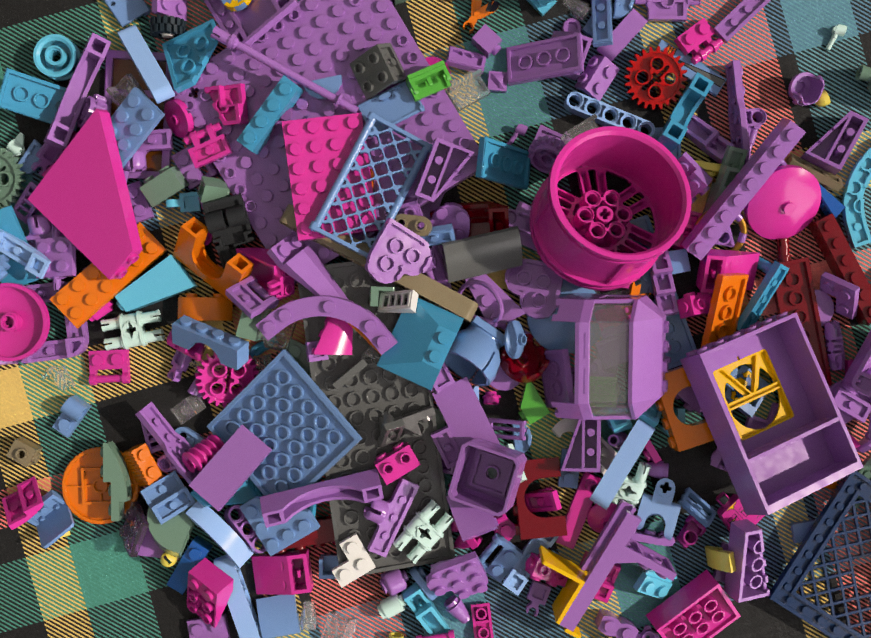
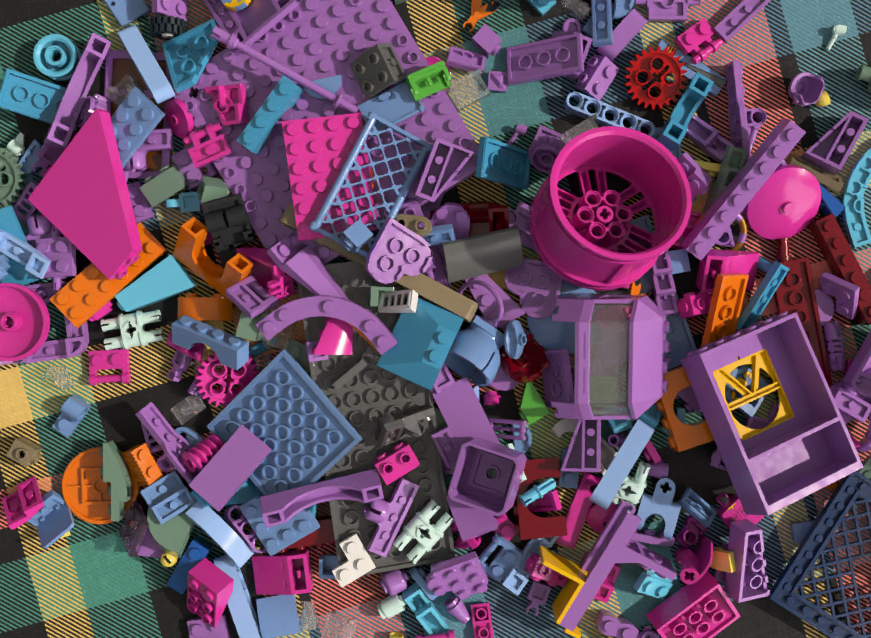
(355, 236): none -> medium blue slope
(537, 491): none -> medium azure axle
(694, 563): none -> dark pink panel

